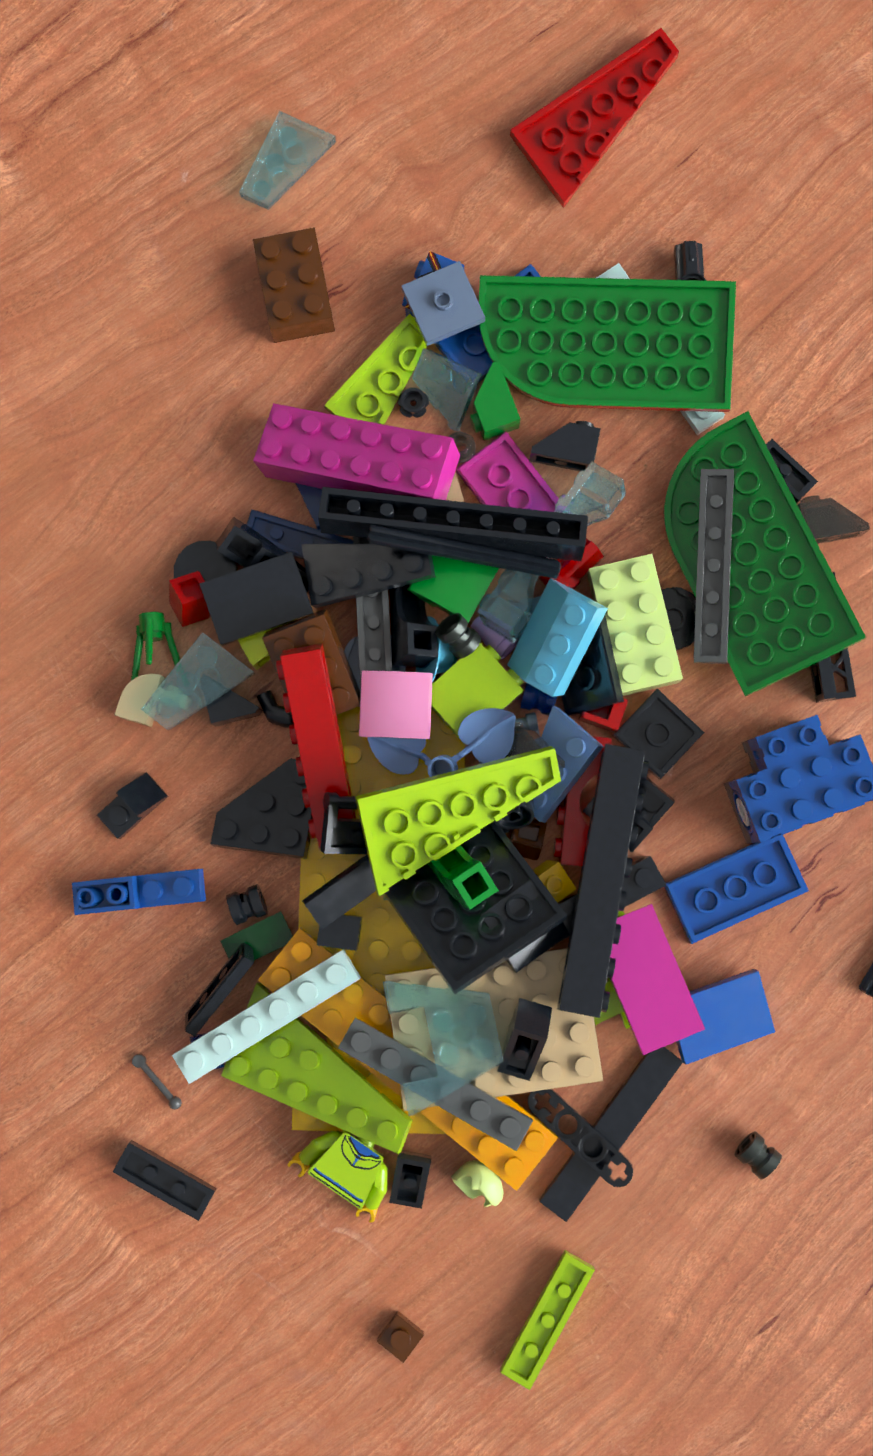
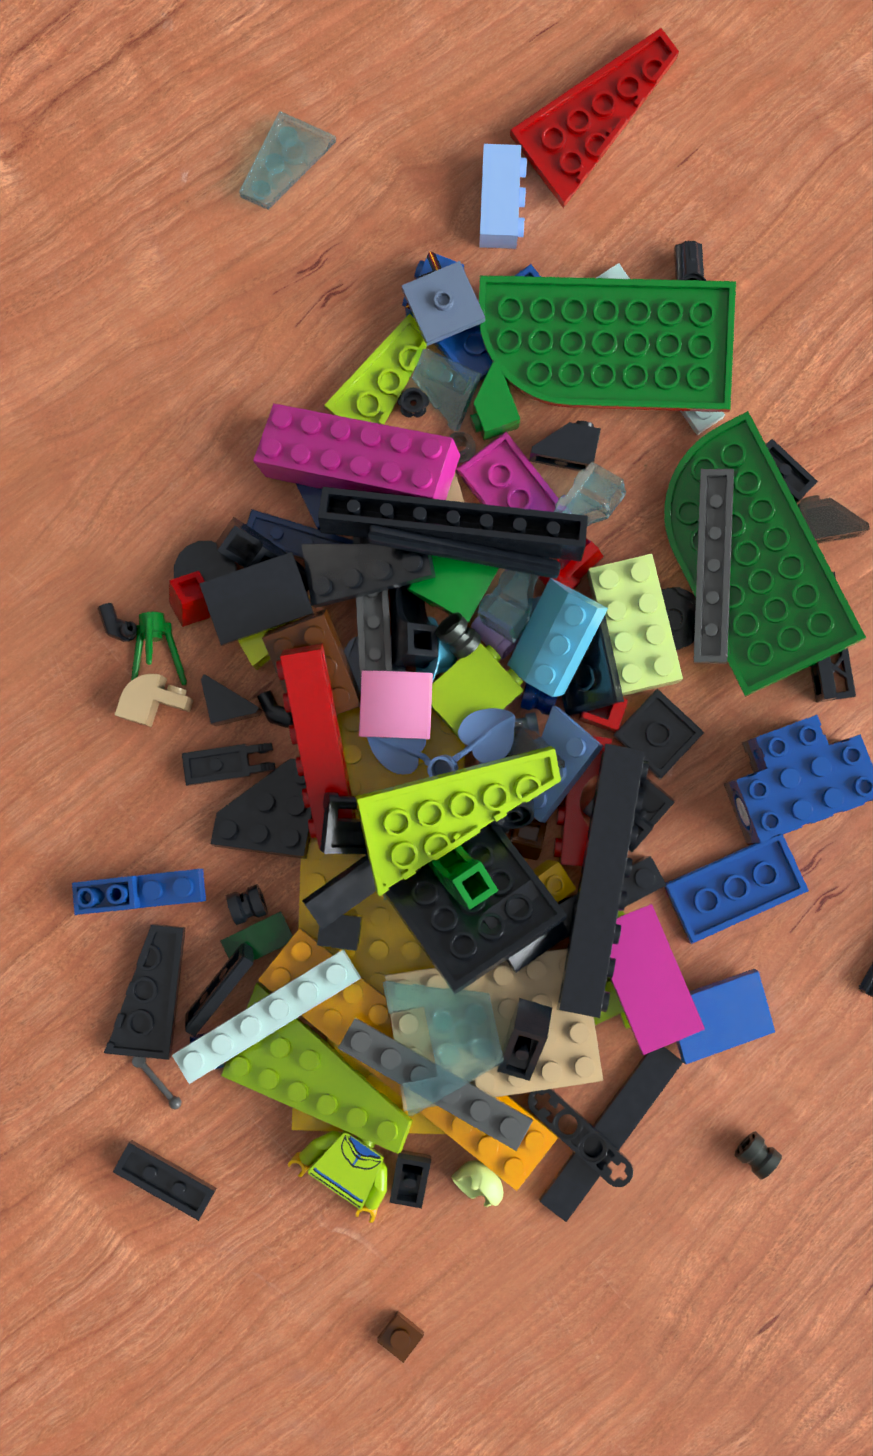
(116, 627): none -> black arm
(132, 805): black slope -> none
(151, 999): none -> black wing
(195, 682): clear light blue wing -> none
(224, 763): none -> black hinge
(293, 285): reddish brown brick -> none
(502, 196): none -> light blue brick
(547, 1319): lime plate -> none

